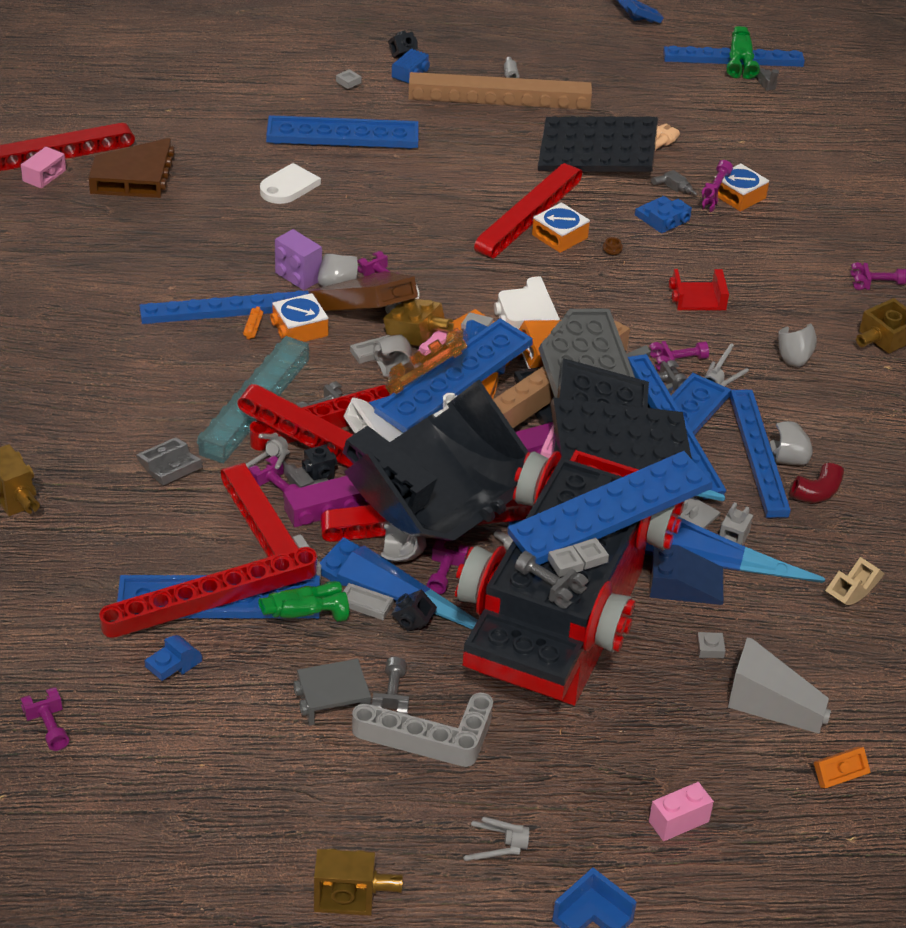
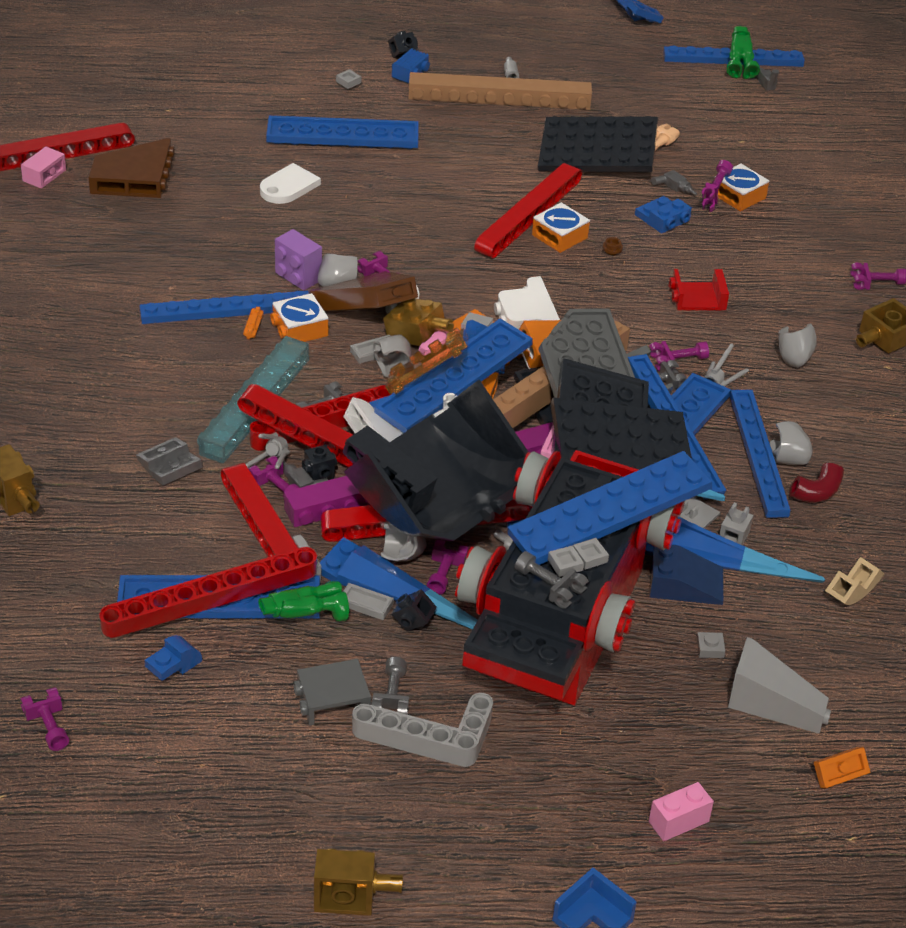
(515, 835): light grey plant -> none

